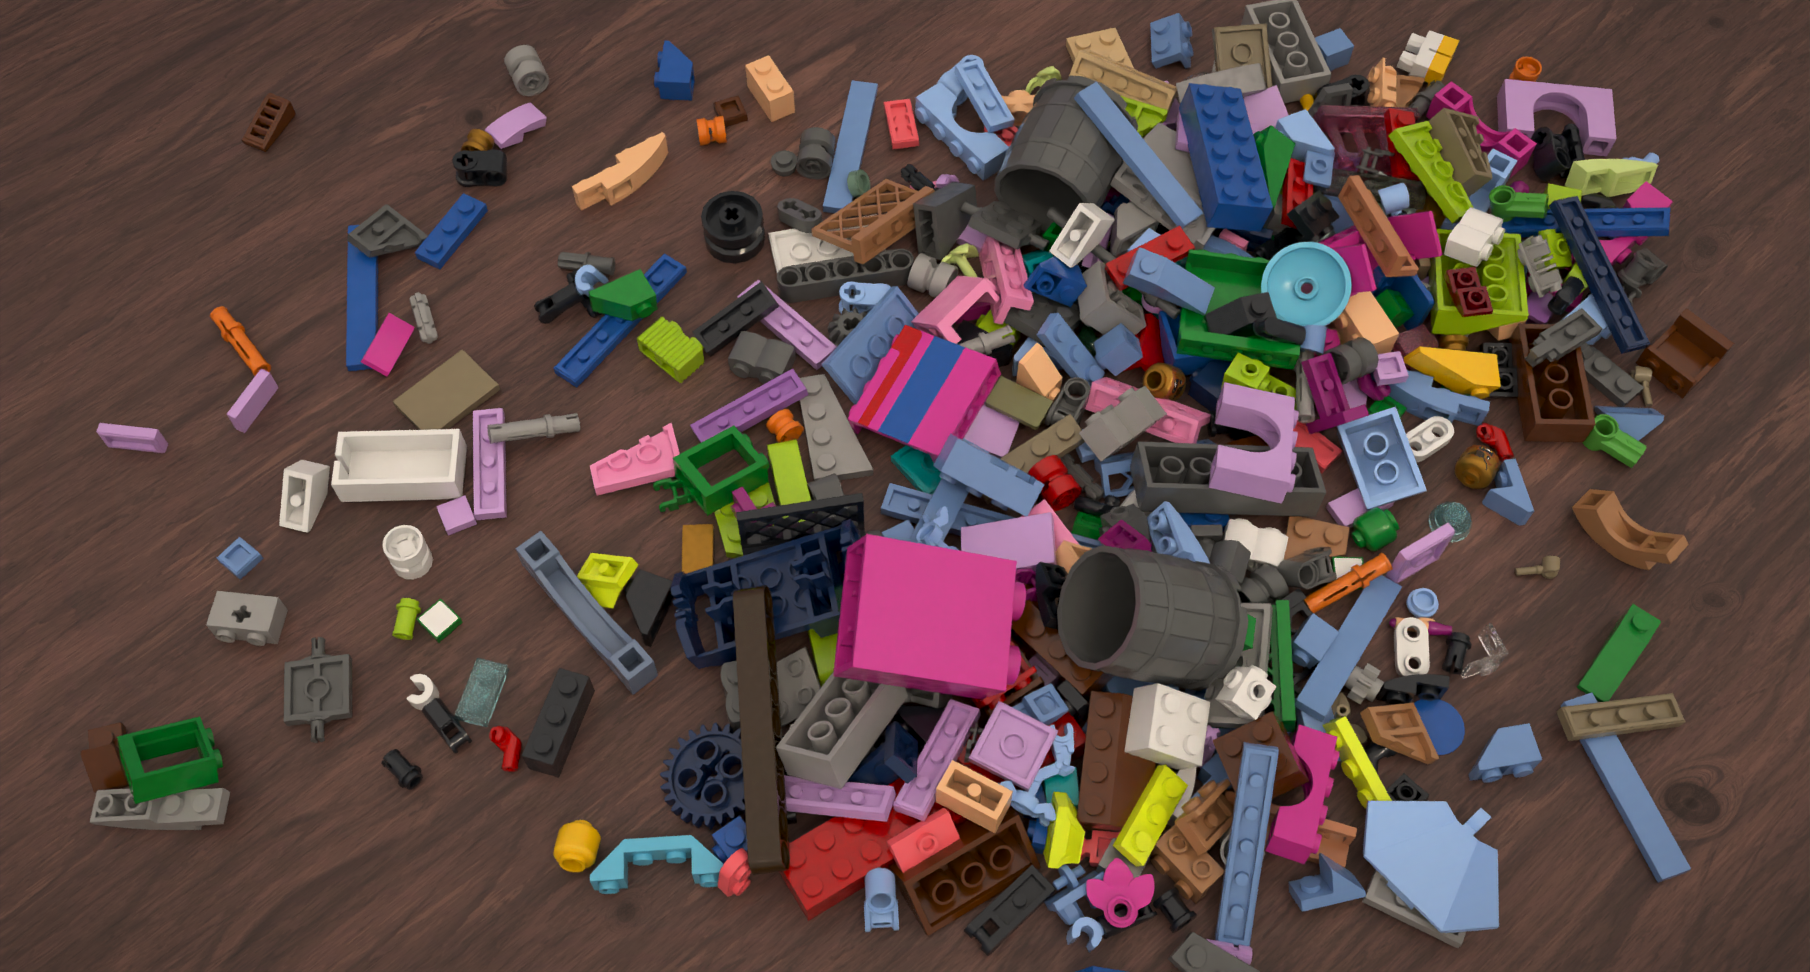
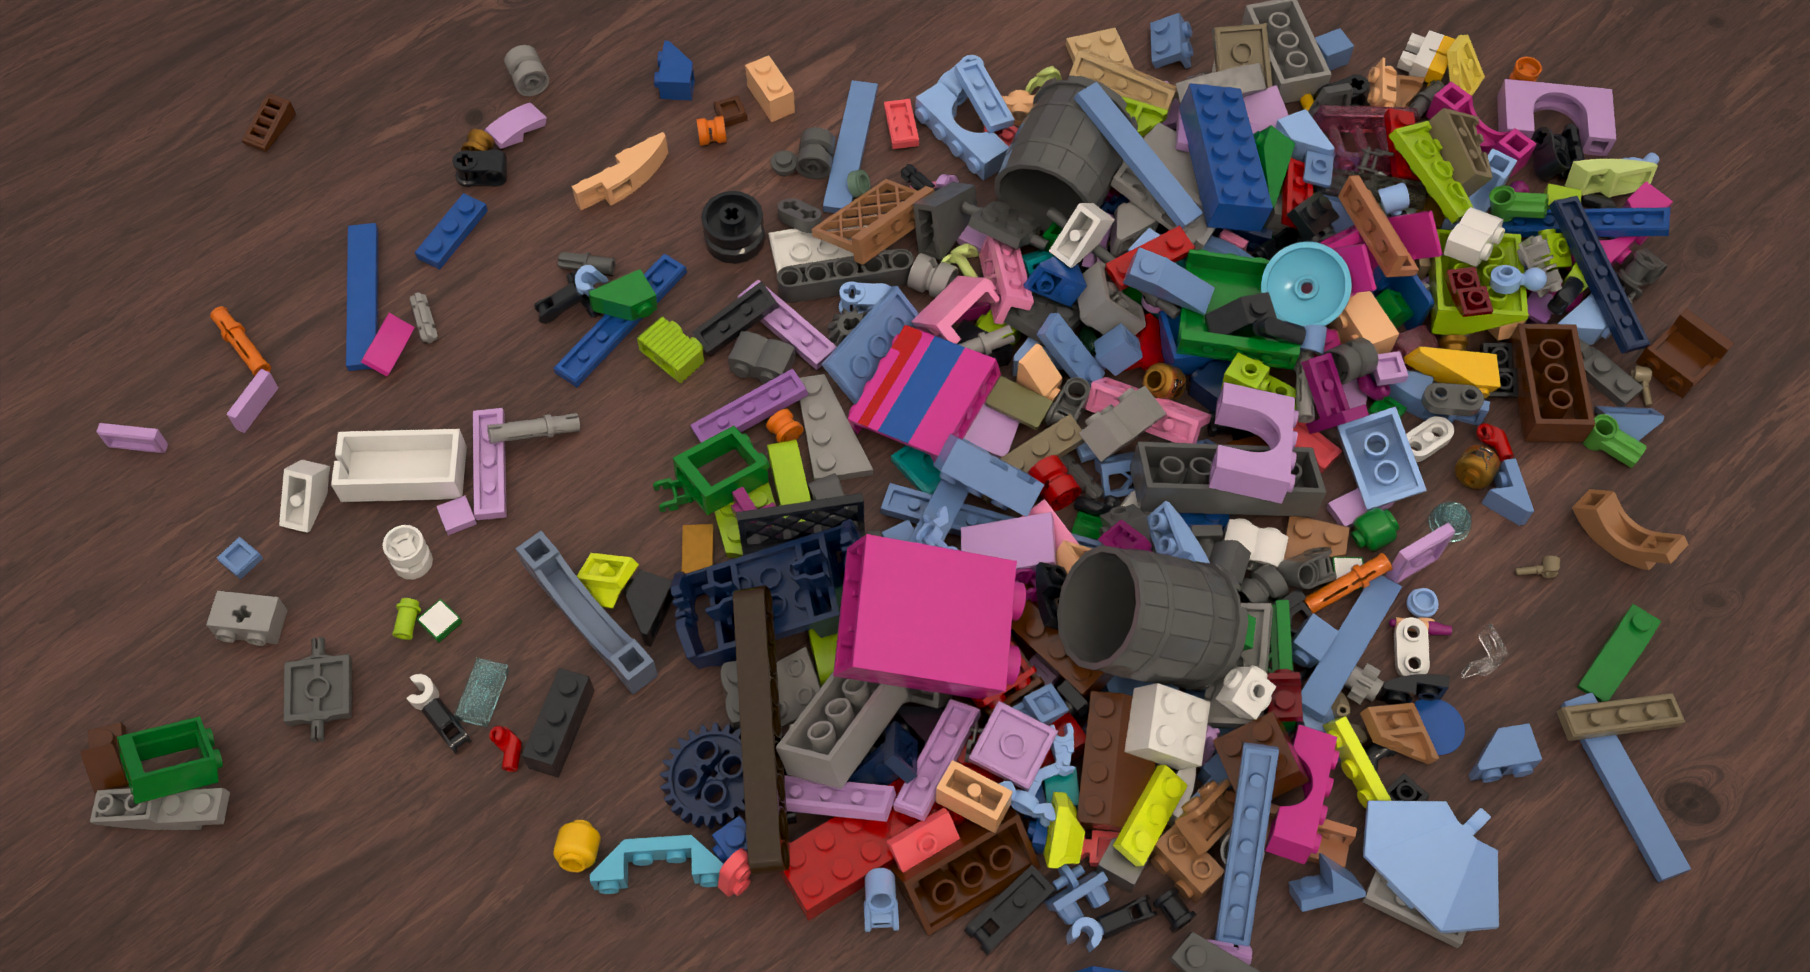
(385, 233): dark grey wing -> none
(407, 774): black pin -> none
(447, 394): dark tan tile -> none
(637, 466): bright pink wing -> none
(1120, 888): dark pink plate -> none
(1287, 696): none -> dark red bracket
(1453, 400): none -> dark grey plate
(1457, 648): black pin -> none
(1464, 65): none -> light yellow wing
(1507, 279): none -> light blue plate
(1563, 337): dark grey hinge -> none

